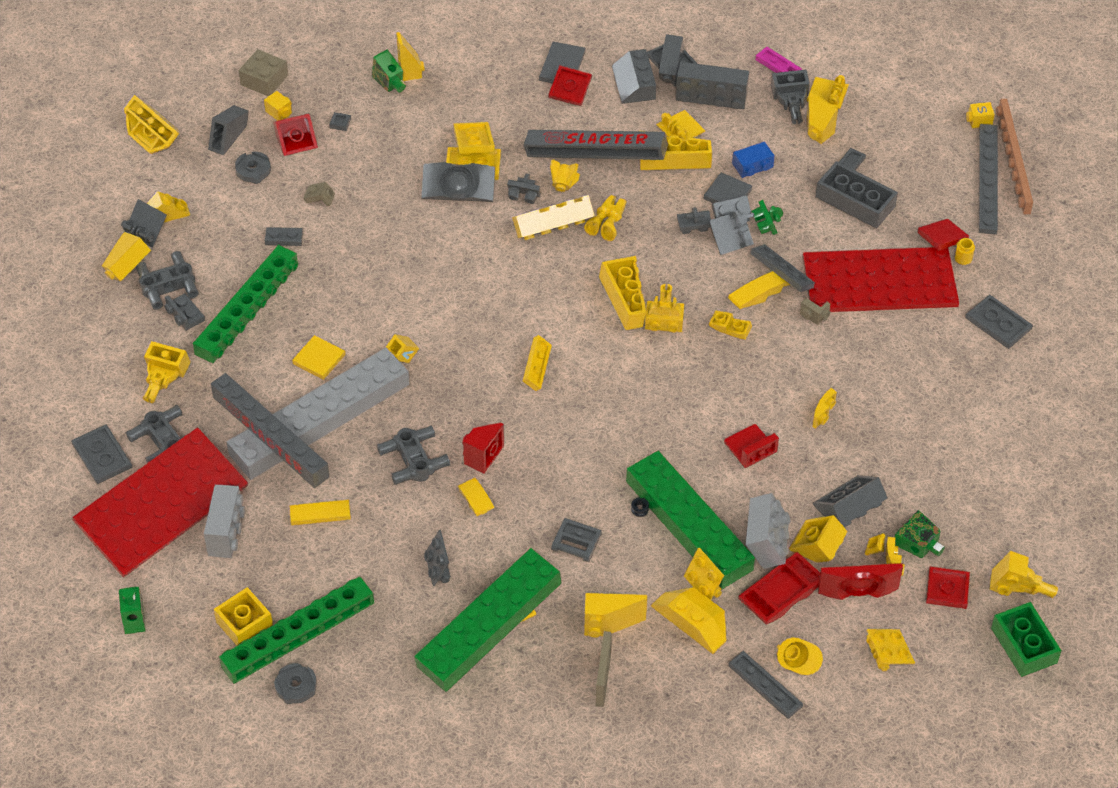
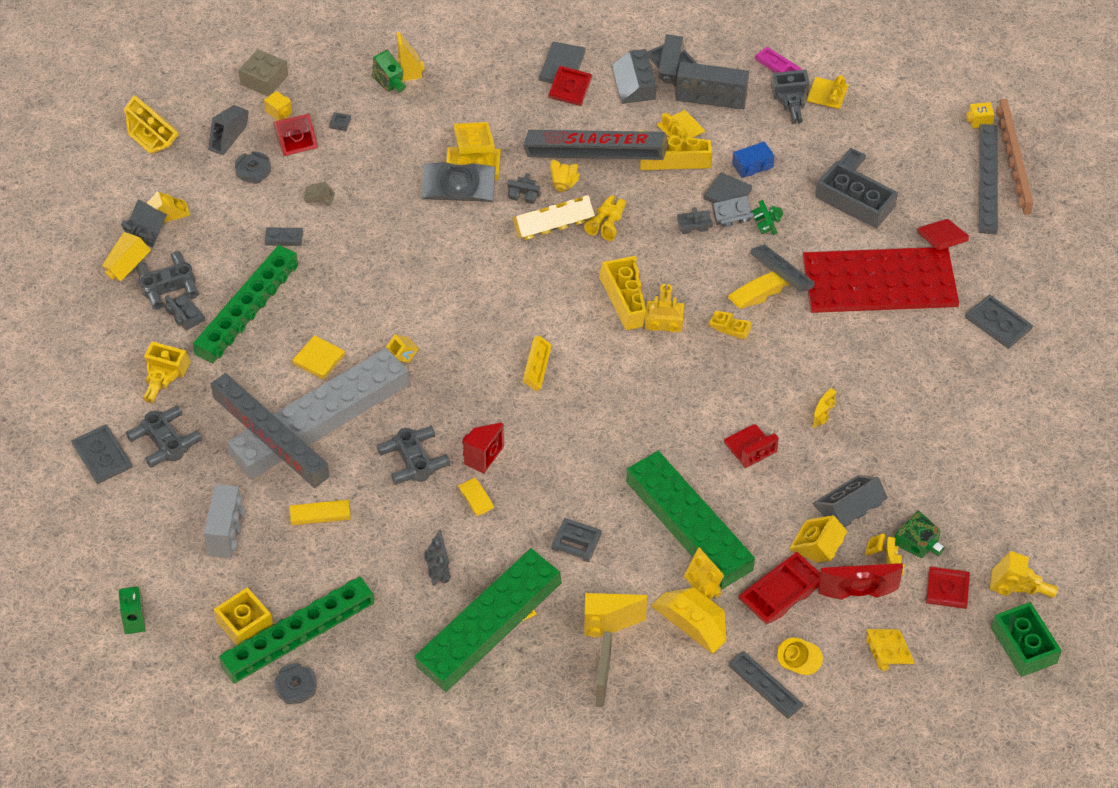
(157, 502): red plate -> none
(640, 512): black bush -> none
(731, 232): hinge -> none
(767, 531): light grey brick -> none
(813, 312): dark tan bracket -> none
(820, 118): yellow slope -> none
(964, 251): yellow brick -> none

